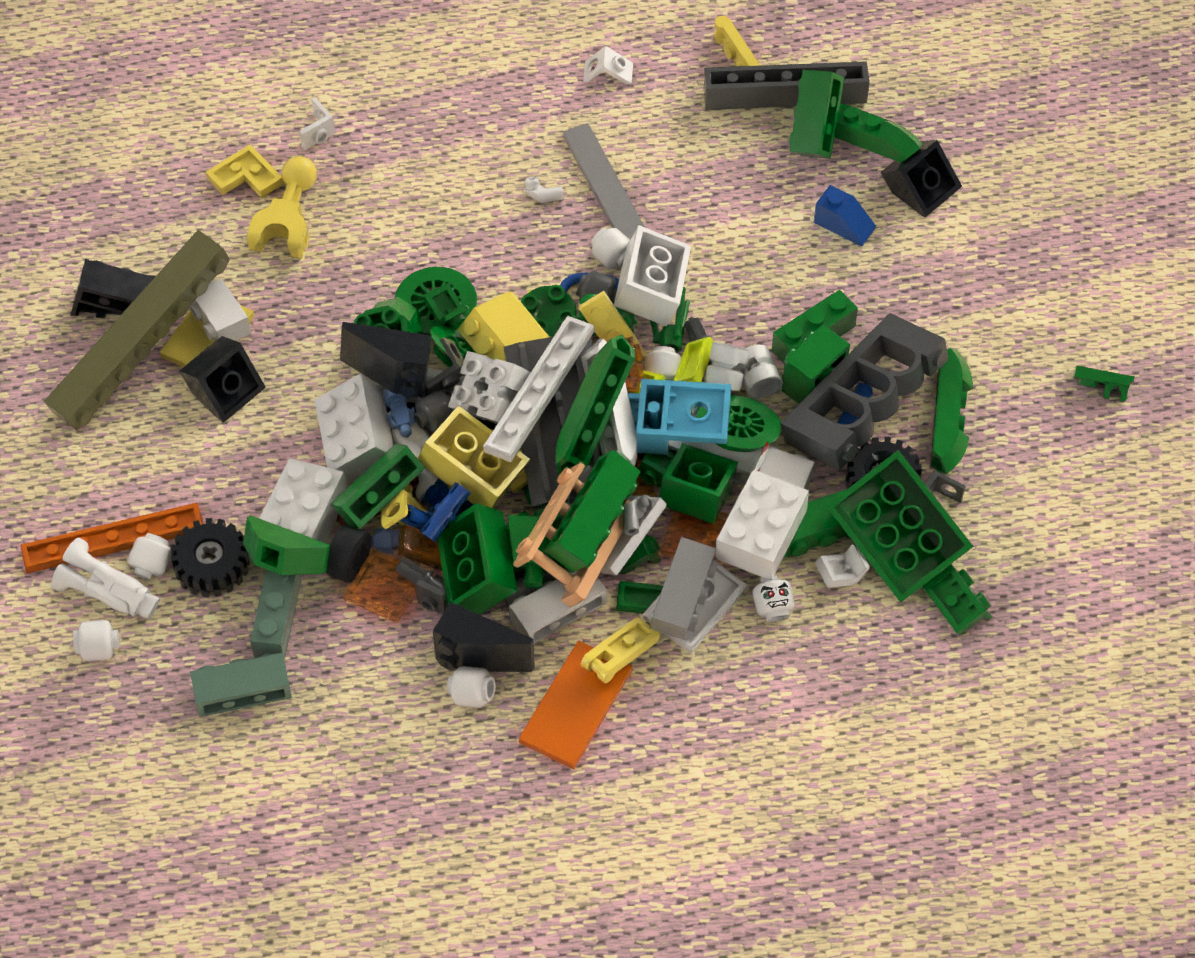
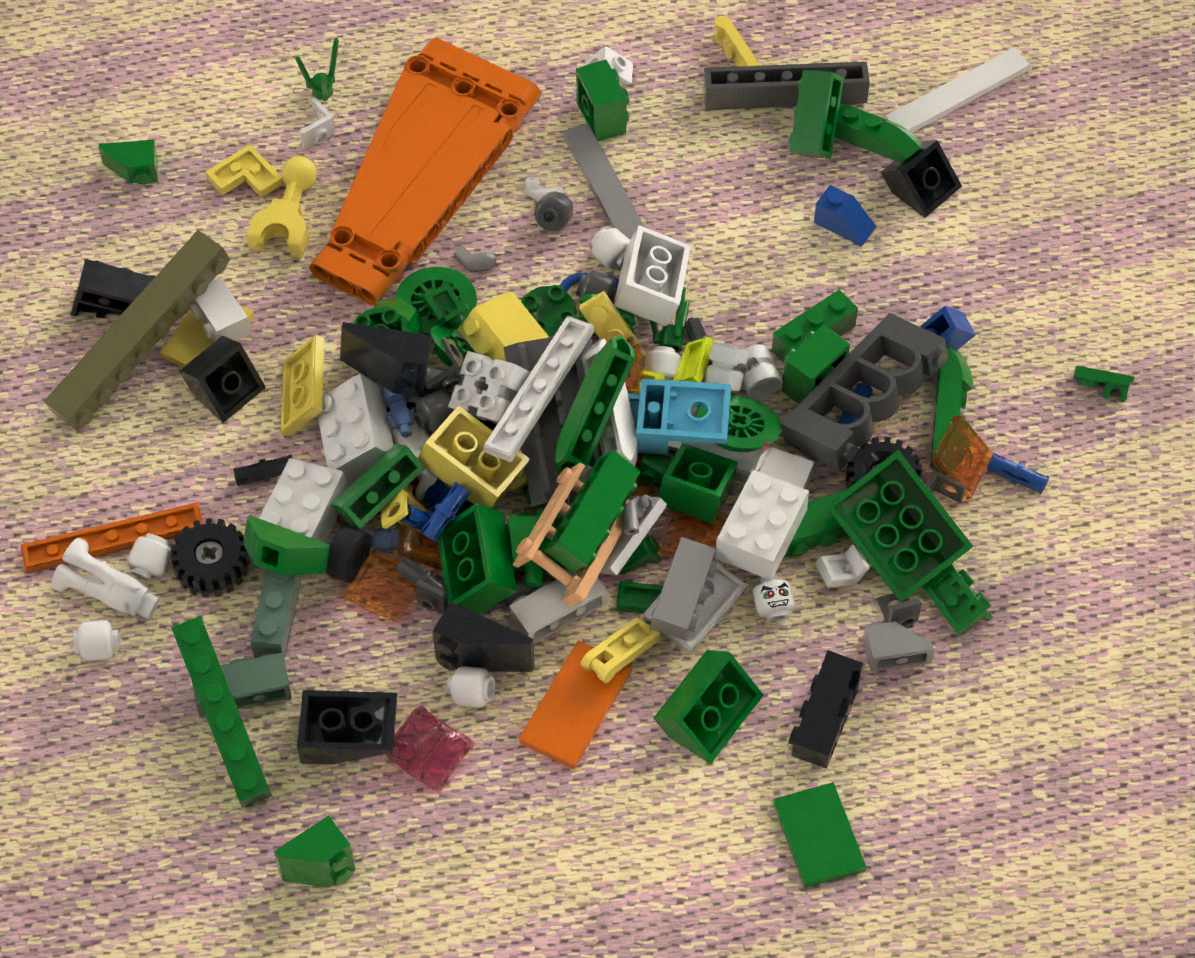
(131, 160): none -> green slope
(221, 712): none -> green brick
(260, 471): none -> black pin
(302, 386): none -> light yellow tile
(316, 856): none -> green slope
(321, 82): none -> green plant
(345, 725): none -> black slope
(426, 158): none -> orange panel
(429, 748): none -> clear pink slope
(476, 261): none -> light grey arm
(553, 211): none -> dark grey head
(602, 99): none -> green brick
(709, 705): none -> green slope
(819, 835): none -> green tile
(826, 710): none -> black wedge
(894, 646): none -> light grey slope
(903, 613): none -> dark grey bracket
(950, 325): none -> blue slope
(960, 91): none -> white tile
(962, 455): none -> clear orange tile
(1017, 473): none -> blue pin

